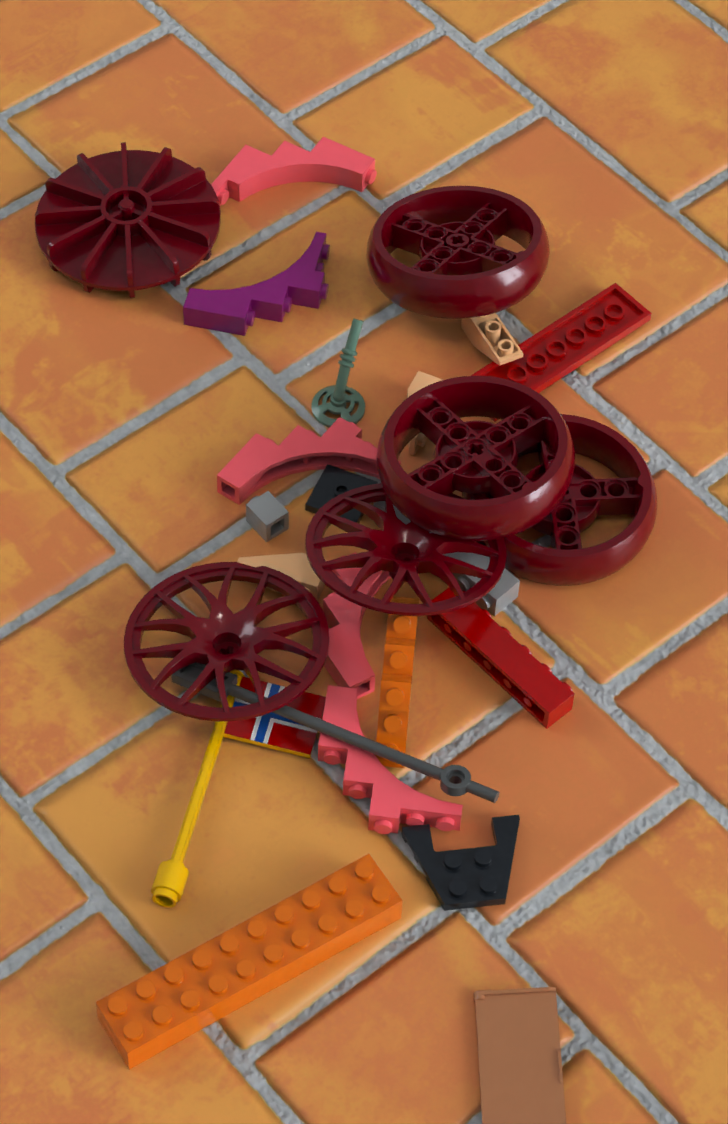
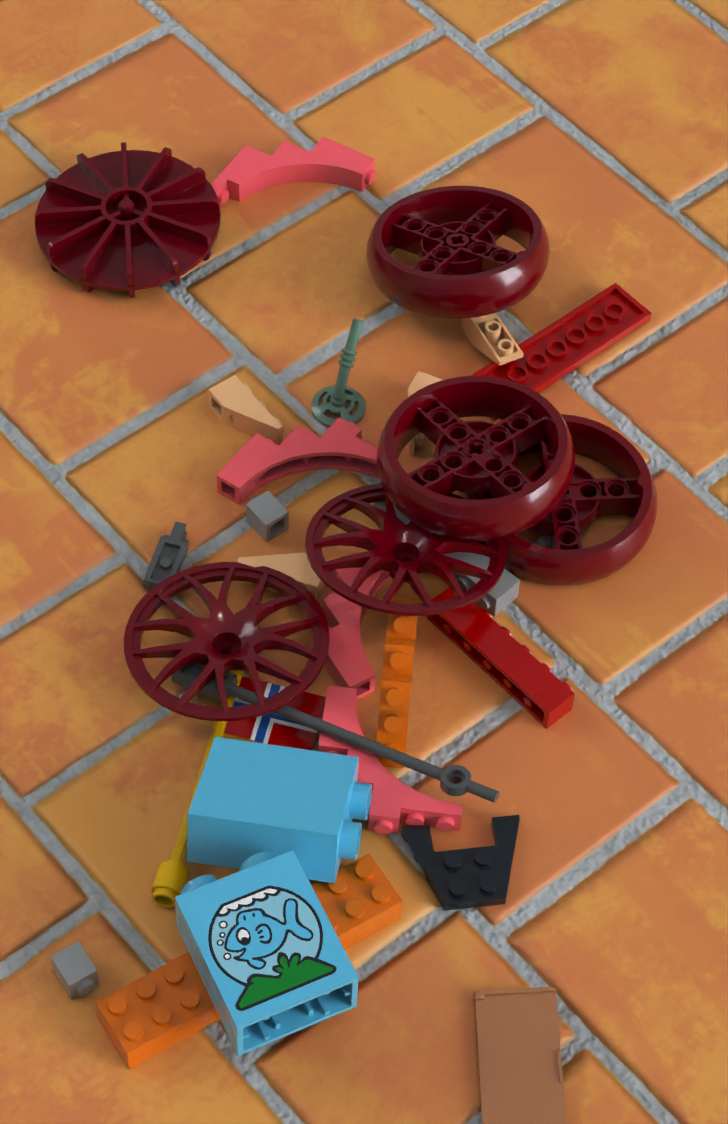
(75, 971): none -> light grey brick
(167, 556): none -> dark grey hinge
(237, 308): magenta arch -> none
(242, 410): none -> light nougat slope
(265, 950): none -> medium azure brick
(277, 802): none -> medium azure brick
(333, 483): black plate -> none

